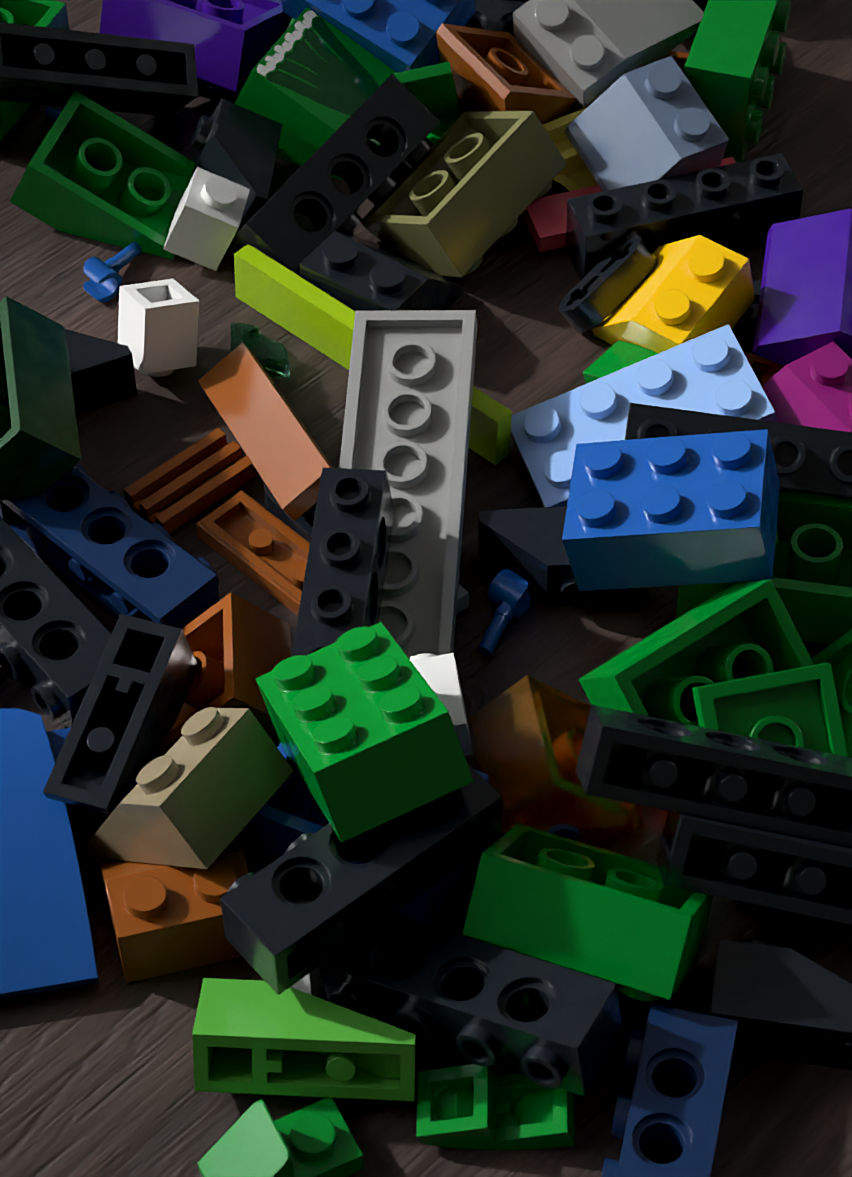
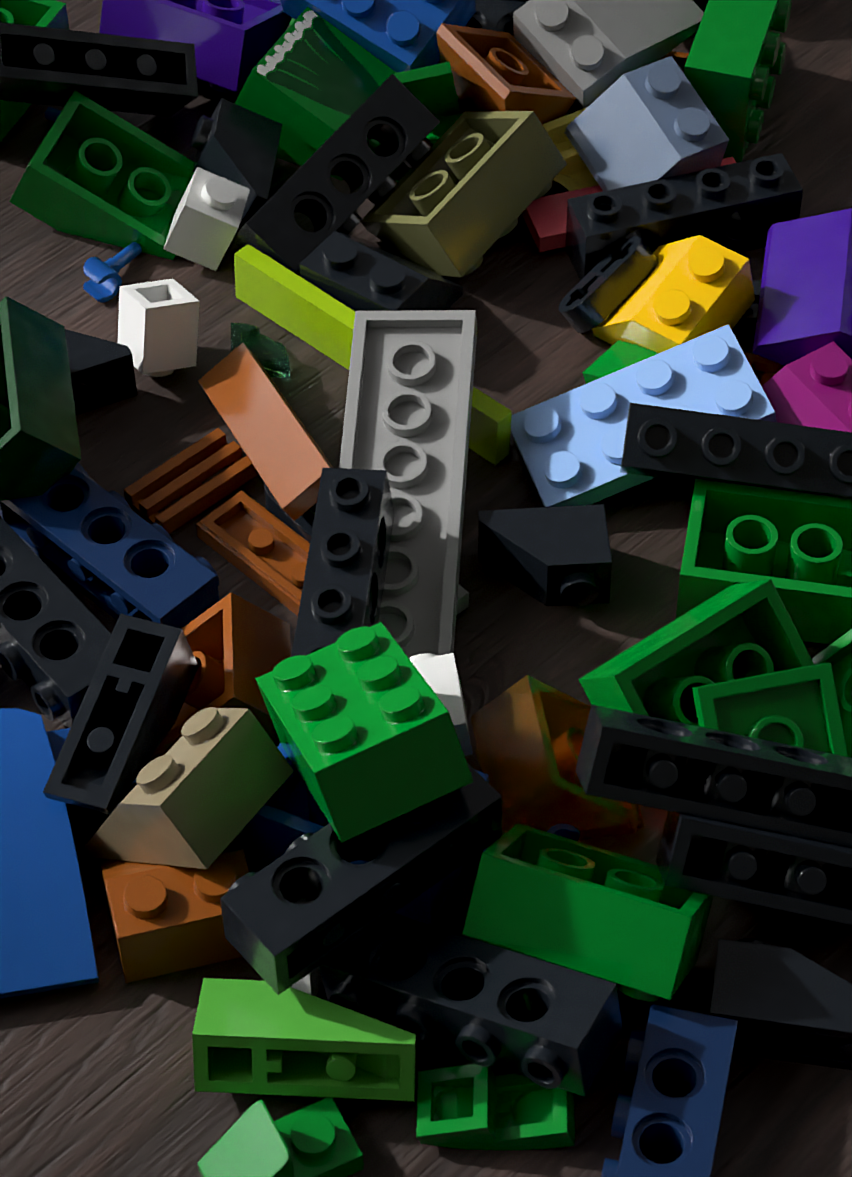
(512, 596): blue hand -> none
(672, 511): blue brick -> none

